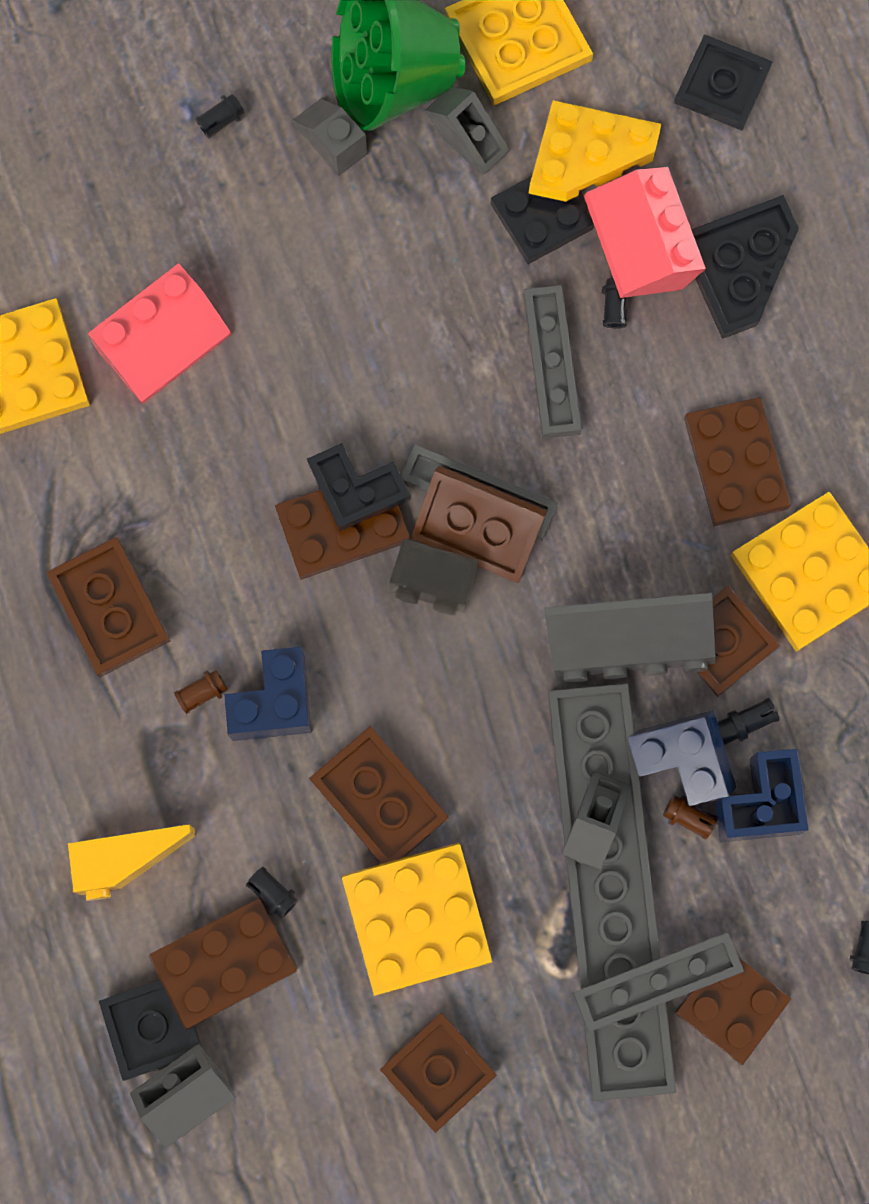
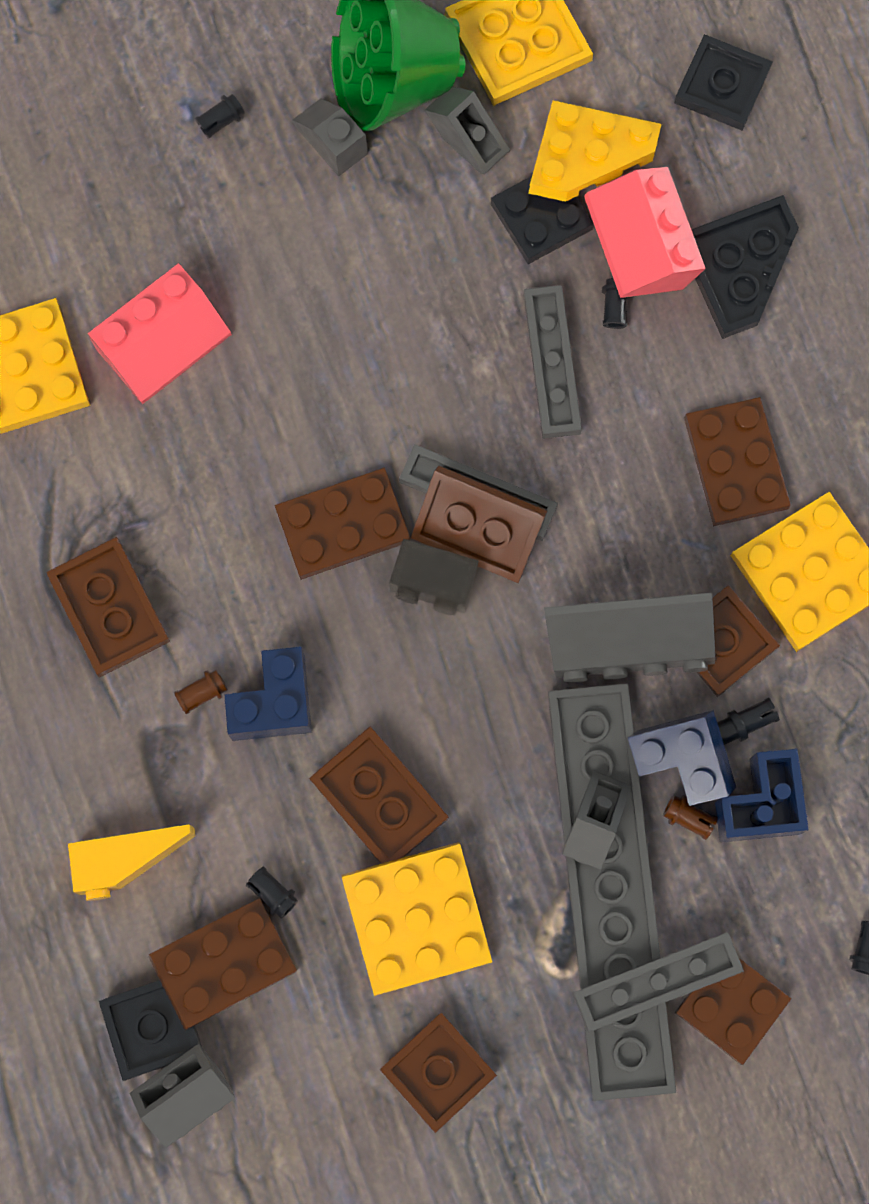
(354, 497): black plate -> none

